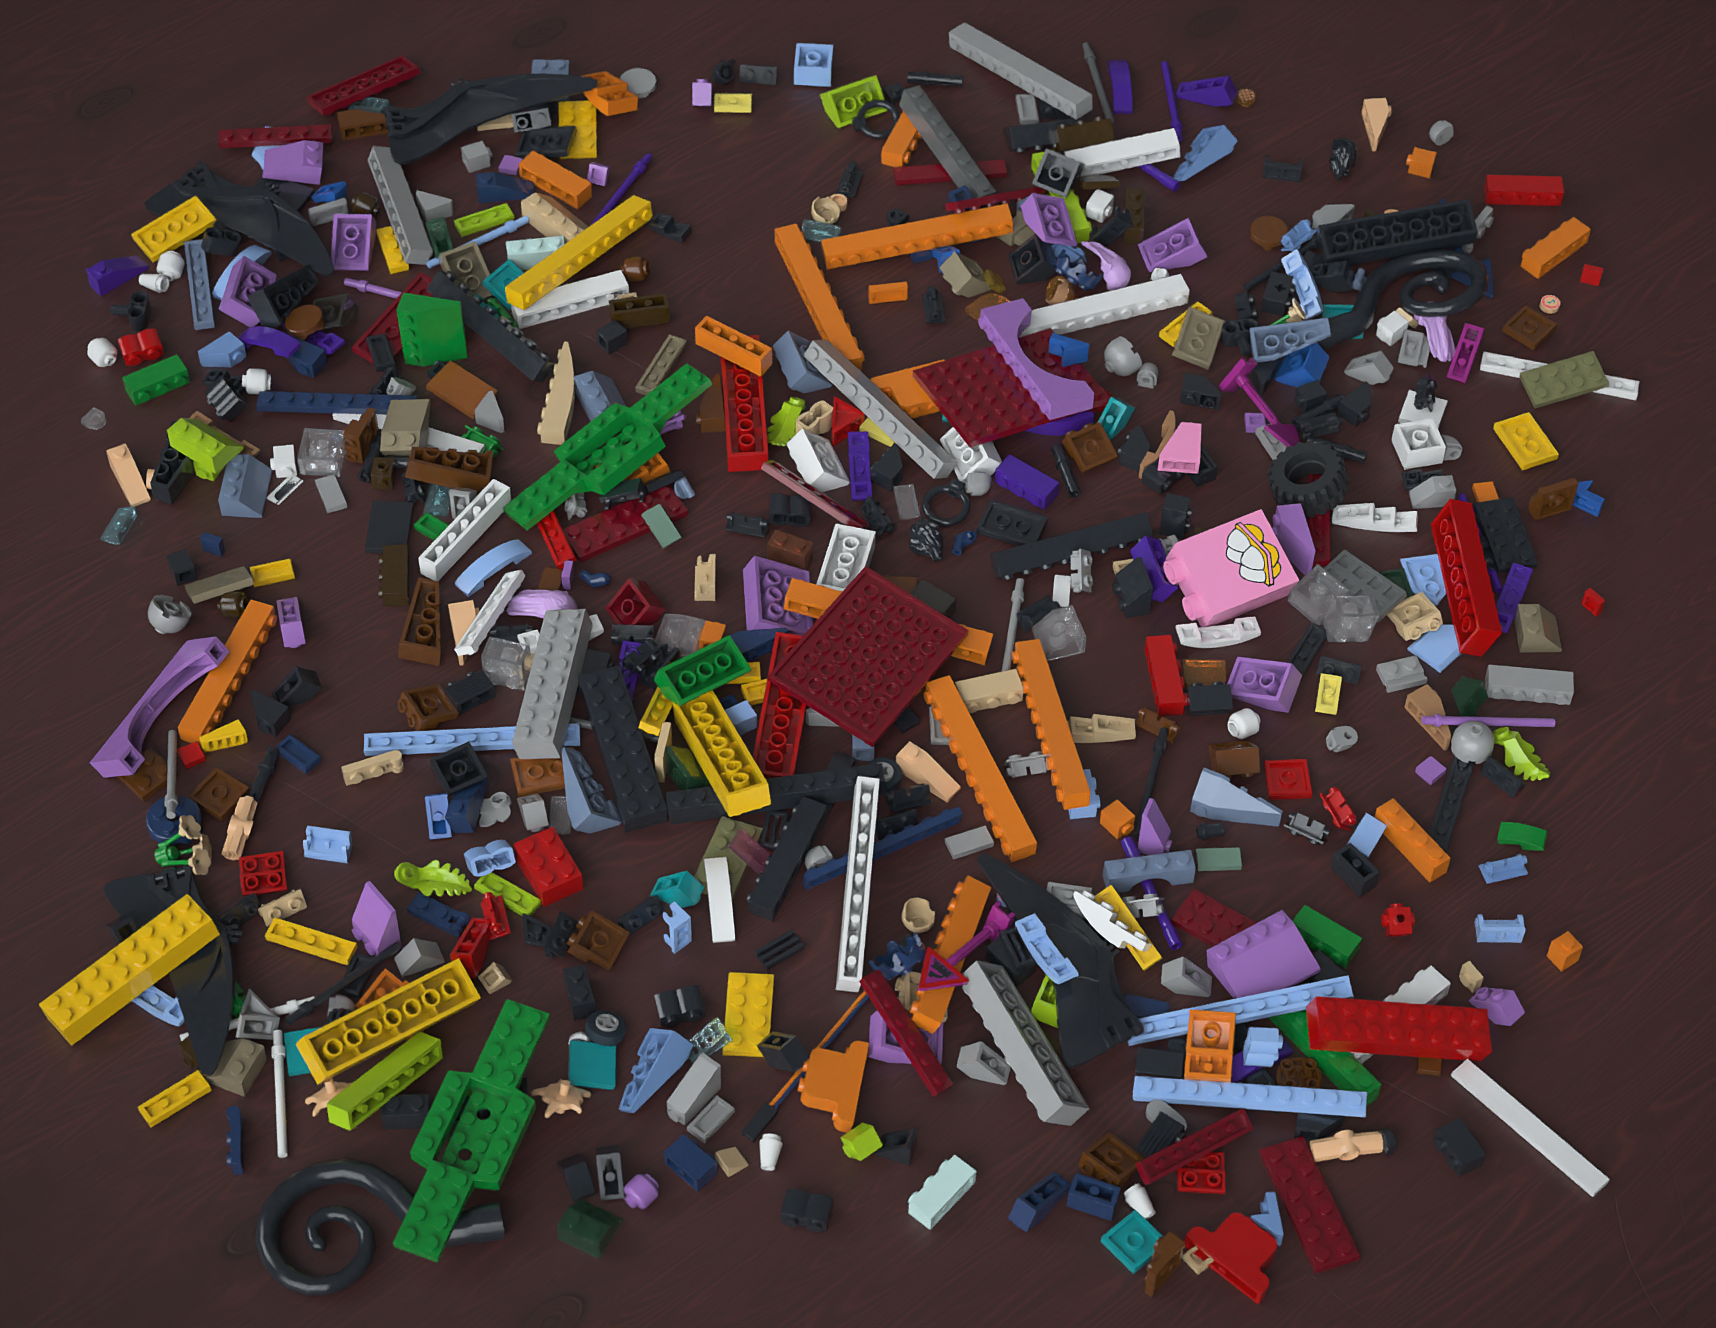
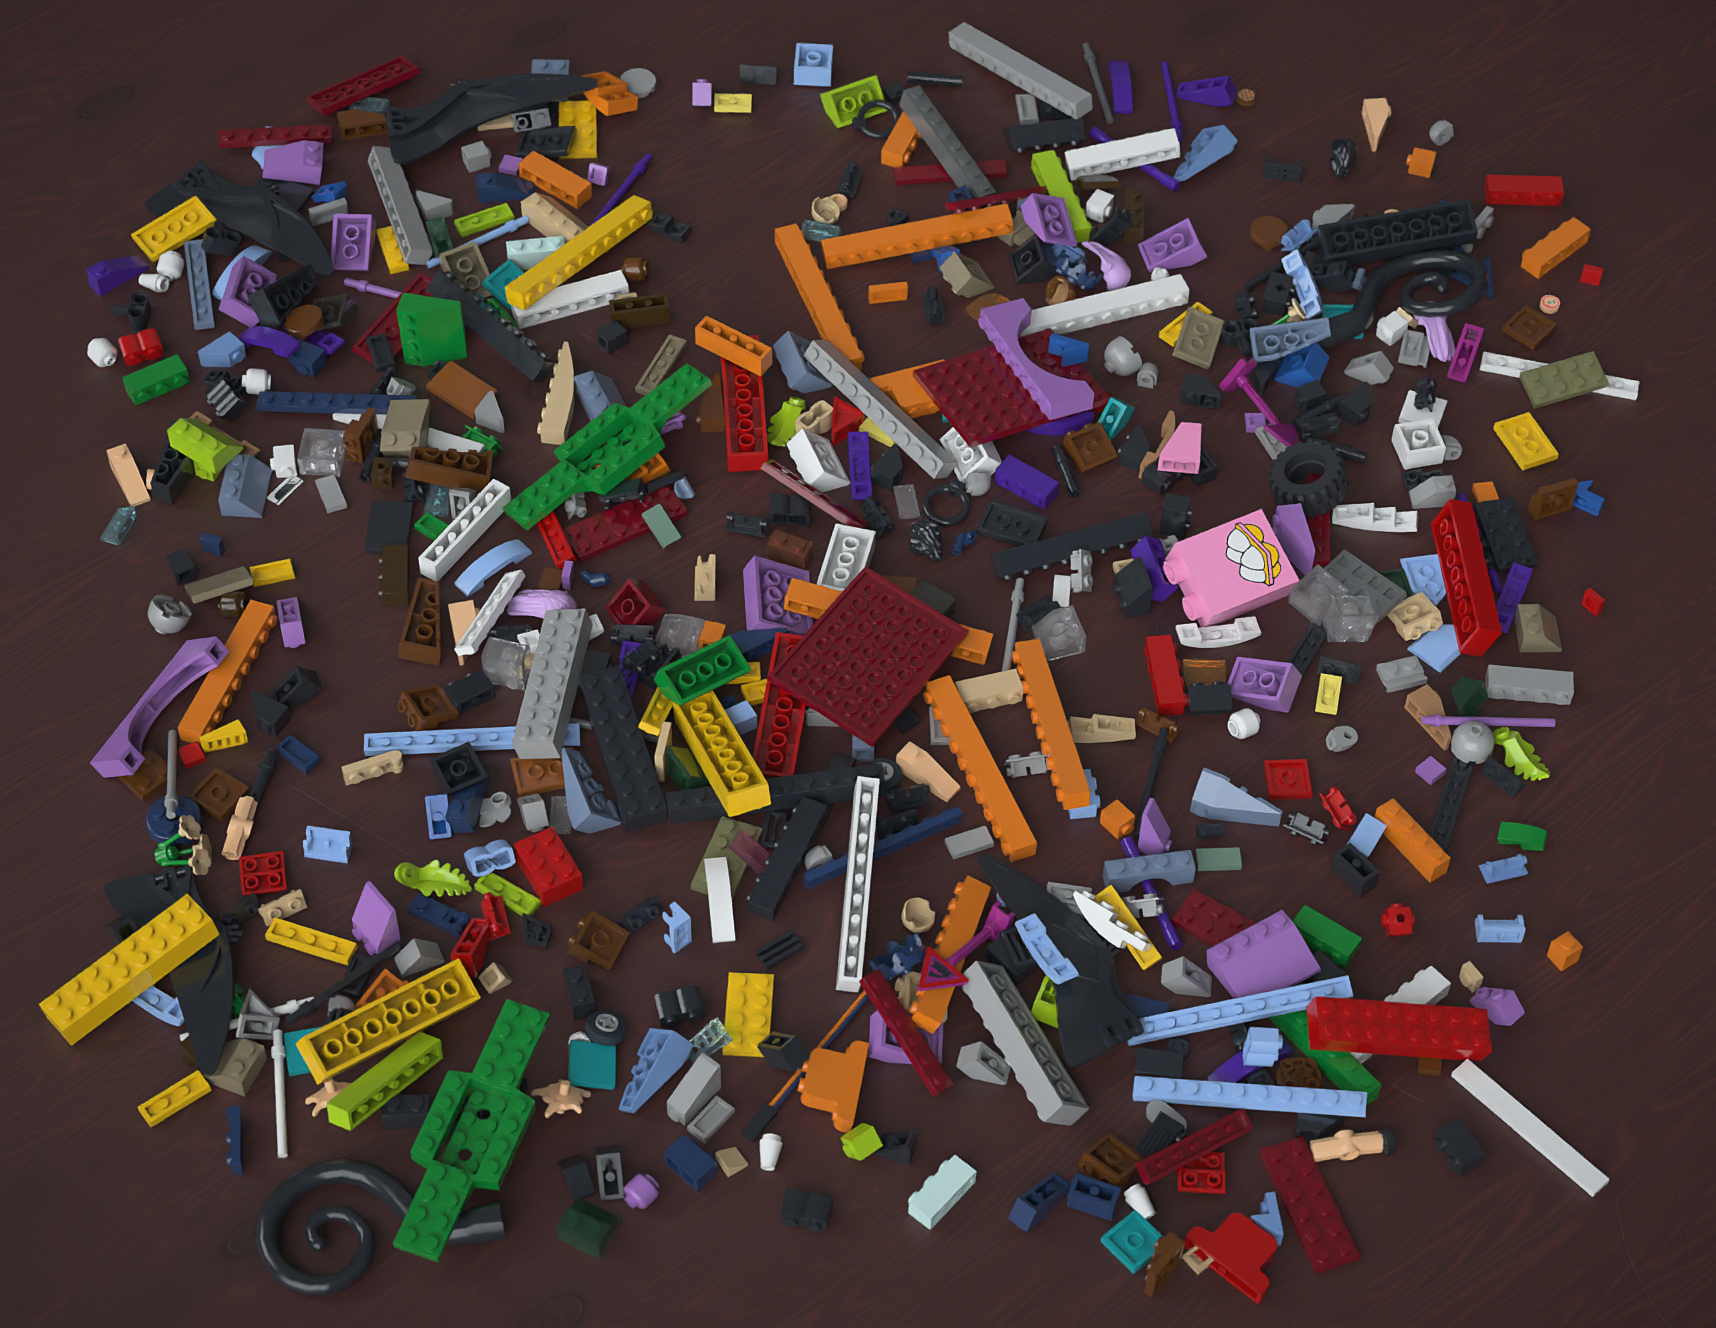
(94, 419): clear tile -> none
(365, 204): dark brown head -> none
(559, 935): black hinge -> none
(678, 888): teal slope -> none
(721, 72): black piece -> none
(993, 281): clear yellow tile -> none
(1058, 173): black slope -> none
(1083, 134): dark brown brick -> none
(1210, 1046): orange slope -> none
(1235, 758): reddish brown slope -> none

